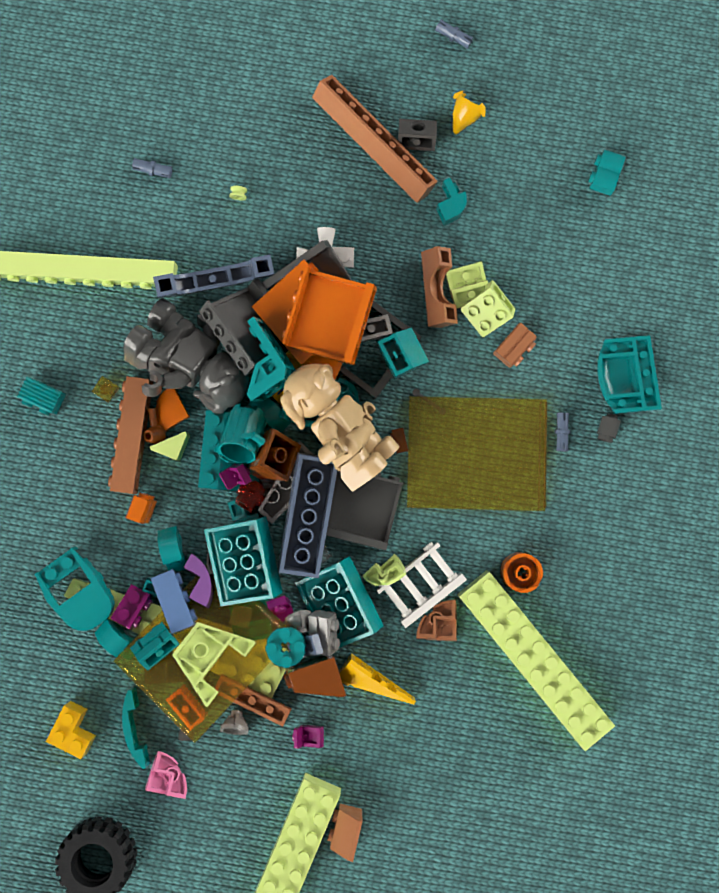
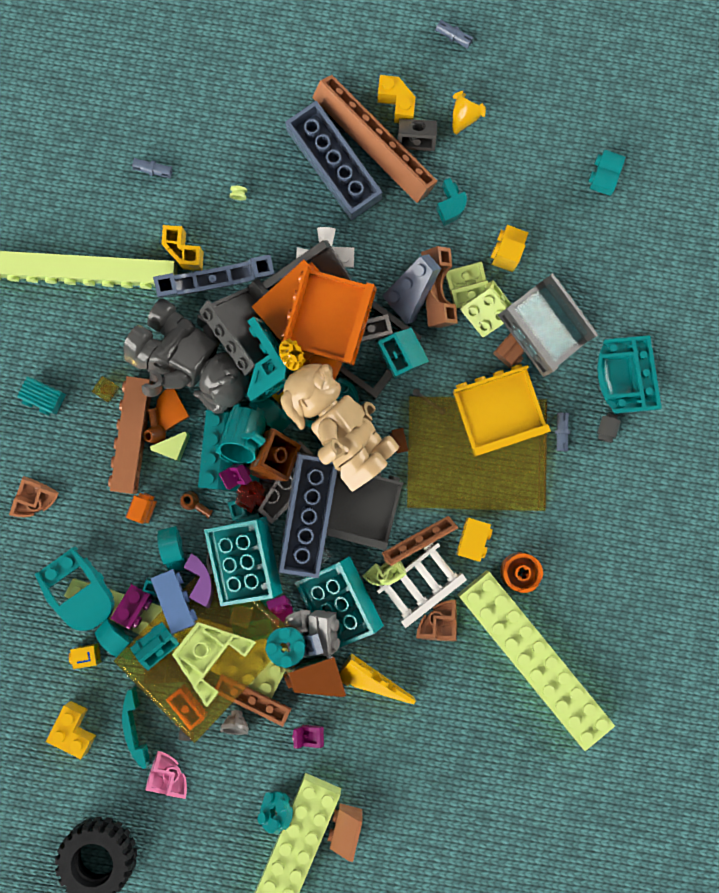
(32, 497): none -> nougat brick
(85, 656): none -> yellow brick
(186, 256): none -> yellow brick
(194, 504): none -> dark orange bar
(276, 802): none -> teal plate
(291, 361): none -> yellow gear
(333, 160): none -> sand blue brick
(394, 91): none -> yellow brick
(410, 290): none -> sand blue wedge
(419, 541): none -> nougat slope
(474, 539): none -> yellow brick
(500, 410): none -> yellow panel
(509, 249): none -> yellow brick
(547, 325): none -> panel

